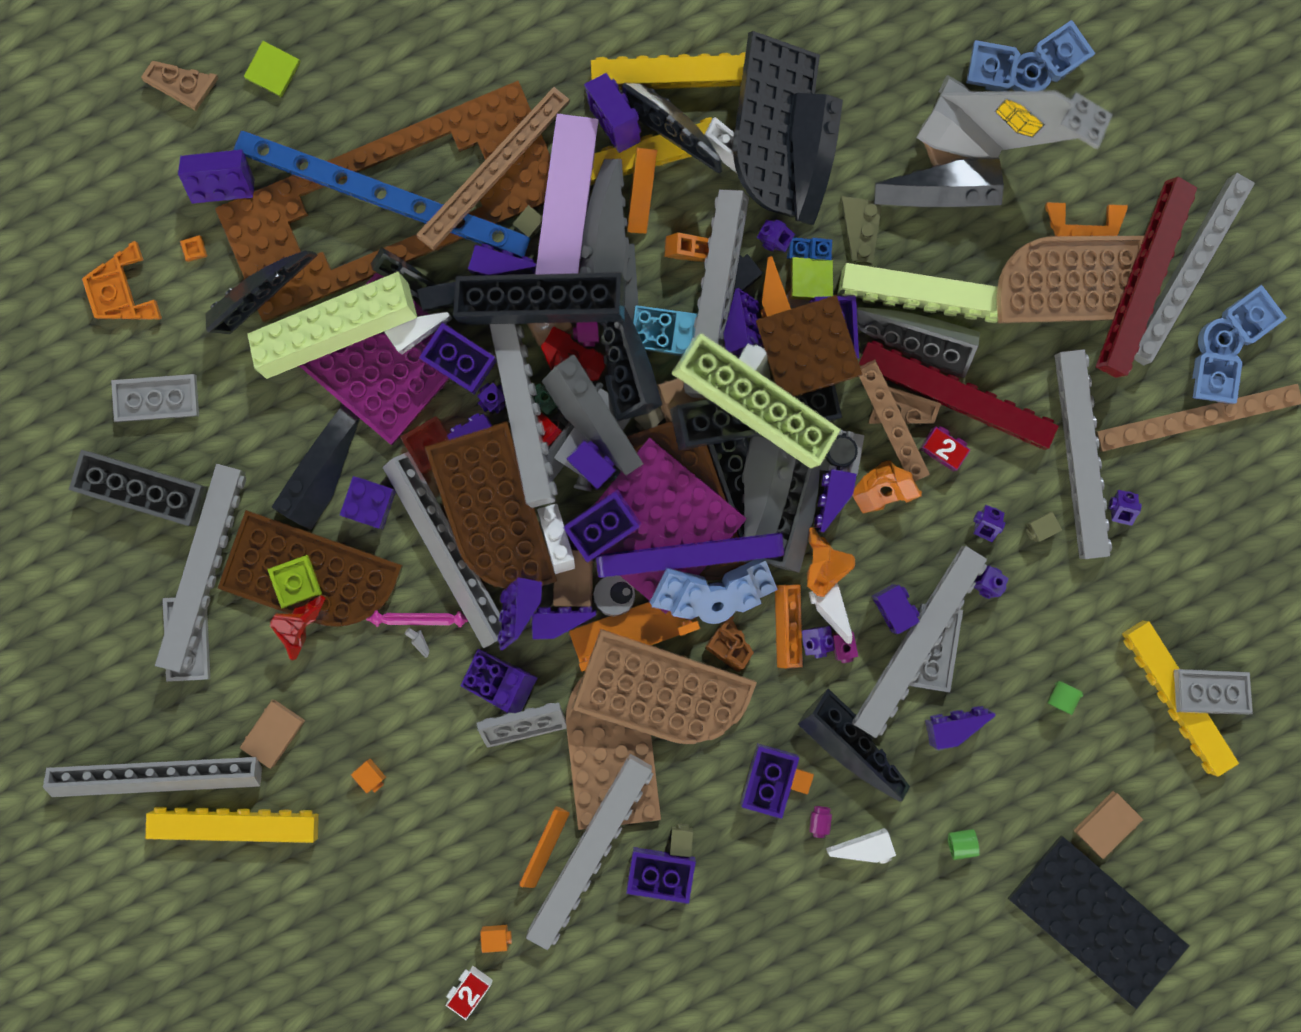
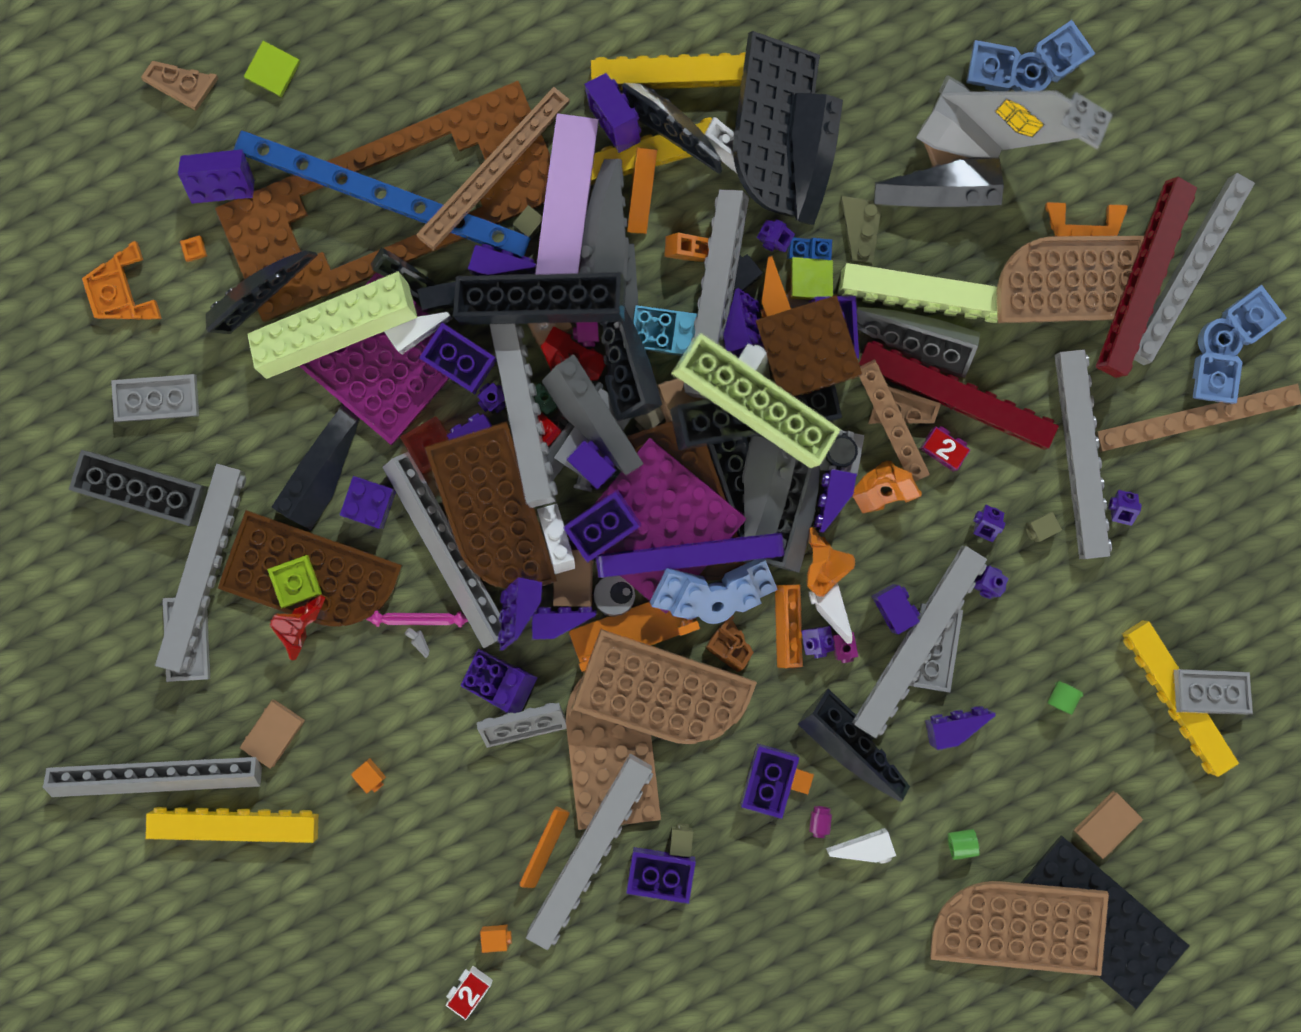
(1023, 927): none -> medium nougat plate

